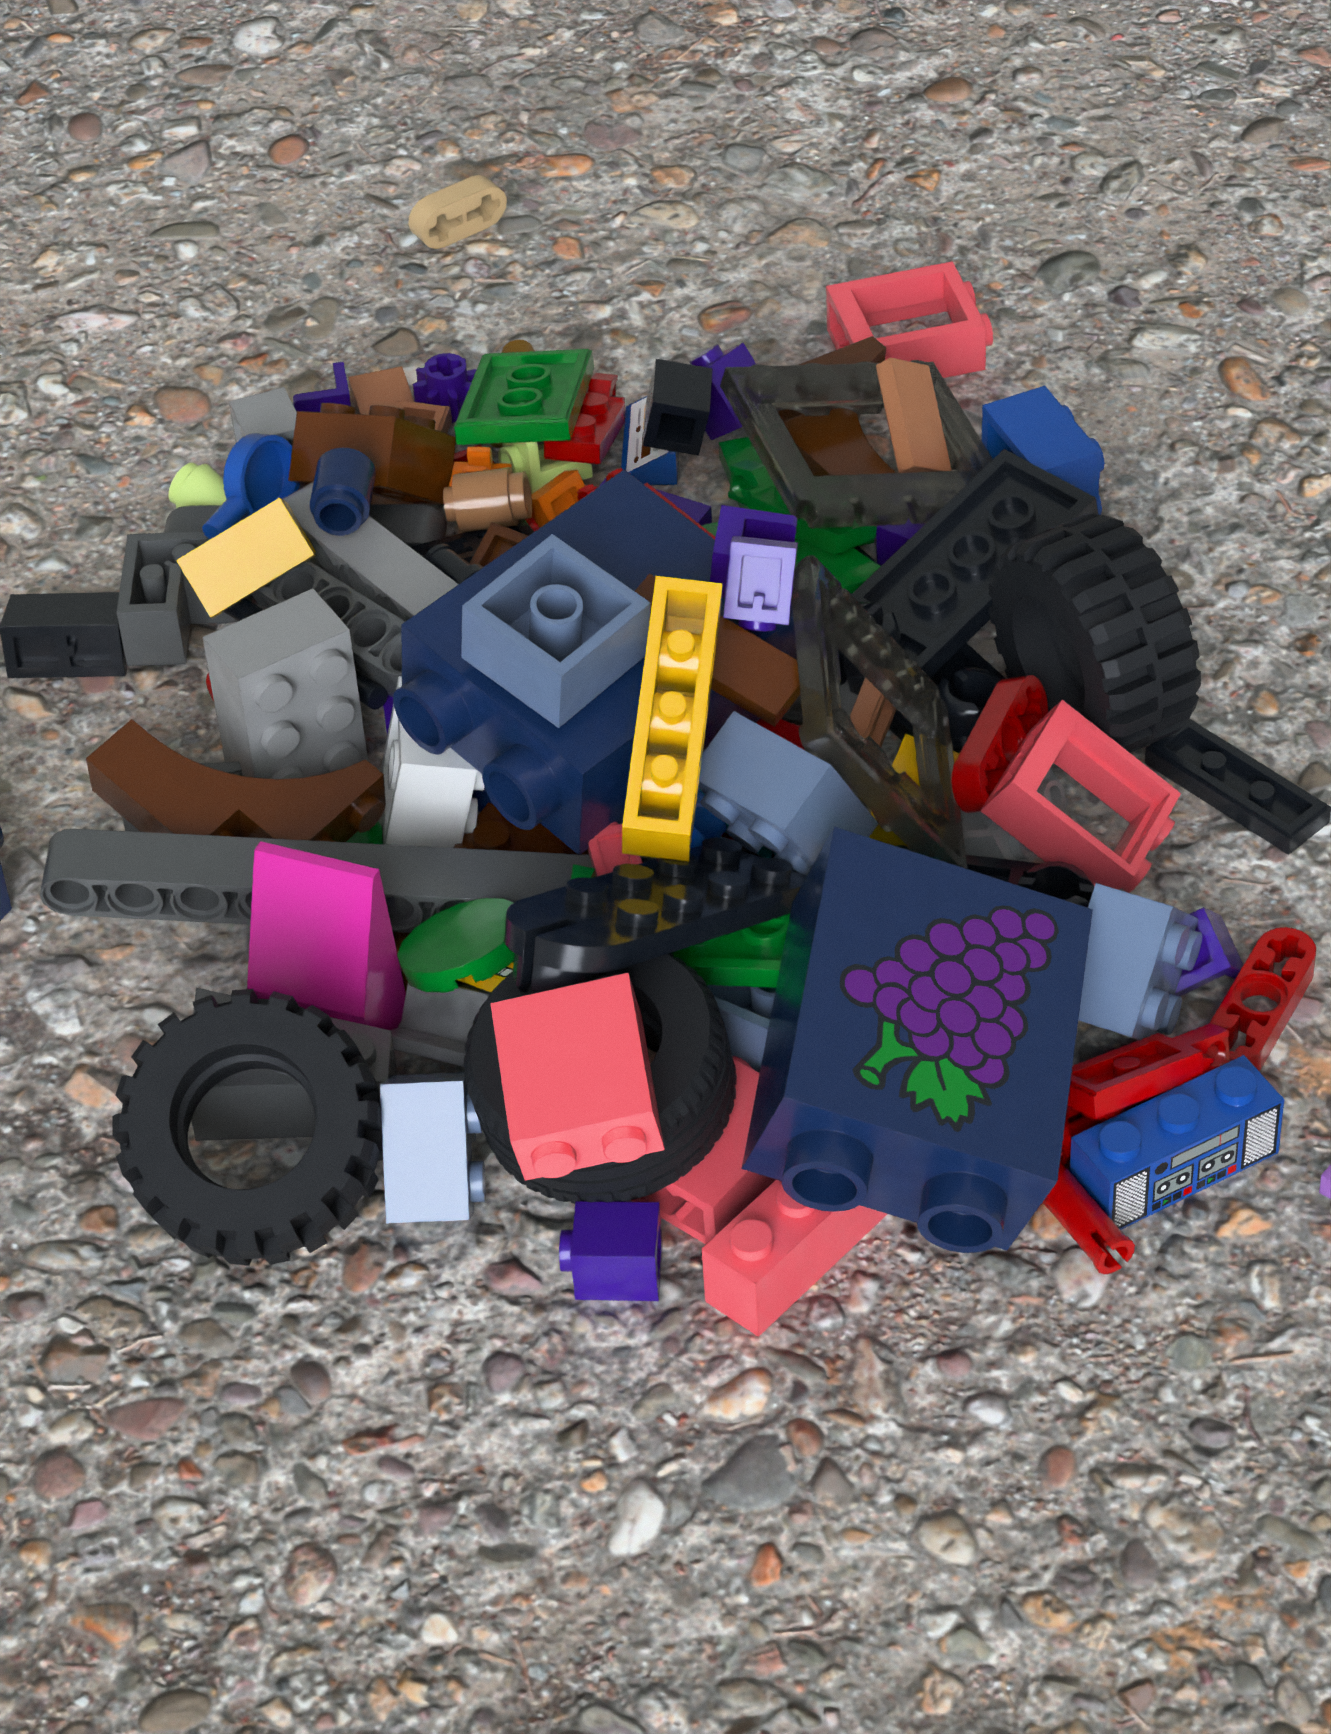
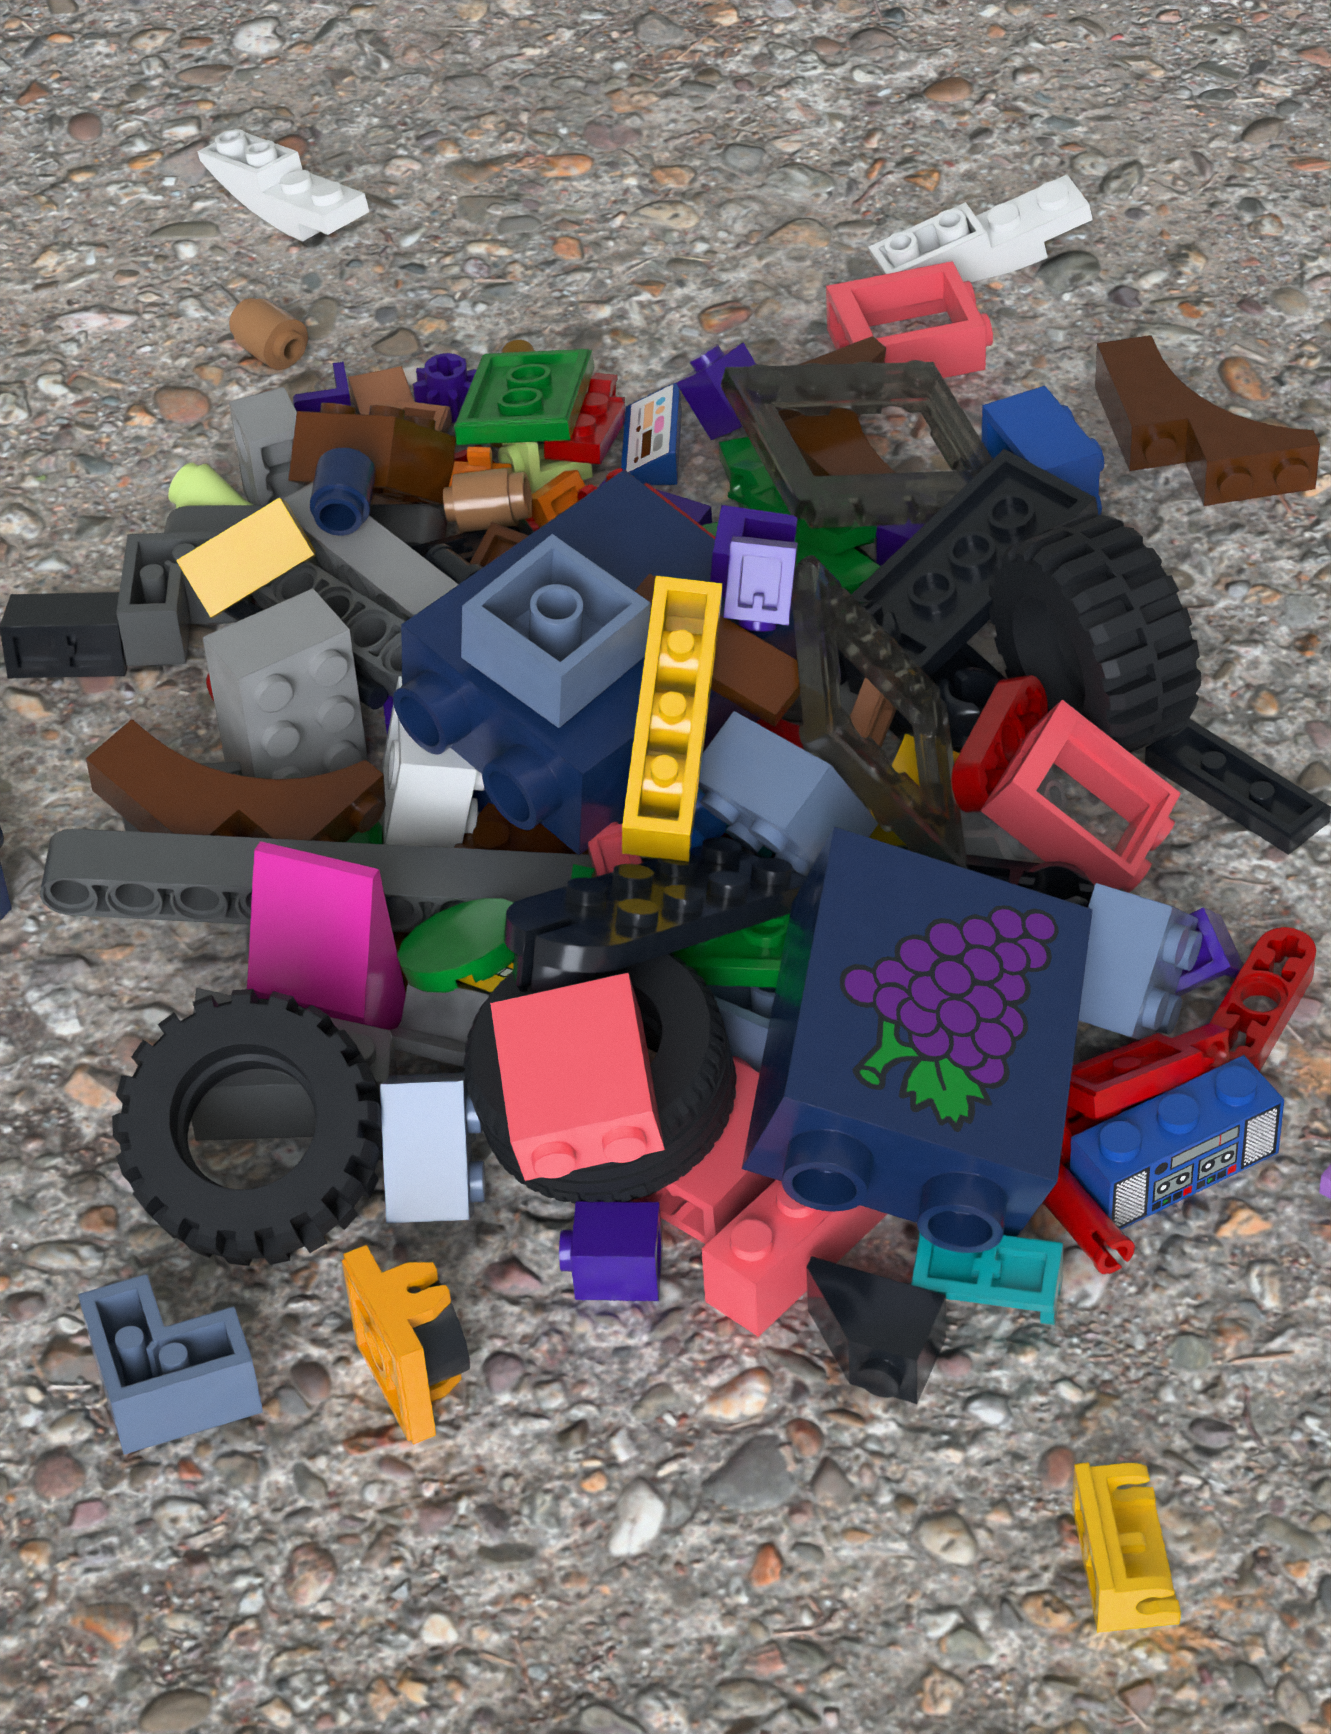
(167, 1377): none -> sand blue brick
(252, 479): blue piece -> none
(268, 332): none -> medium nougat brick
(277, 188): none -> white slope
(406, 1336): none -> light orange piece
(457, 211): tan beam -> none
(677, 407): black brick -> none
(877, 1328): none -> black slope
(913, 416): nougat tile -> none
(991, 242): none -> white slope
(1011, 1274): none -> teal hinge
(1122, 1548): none -> yellow hinge
(1169, 424): none -> reddish brown arch

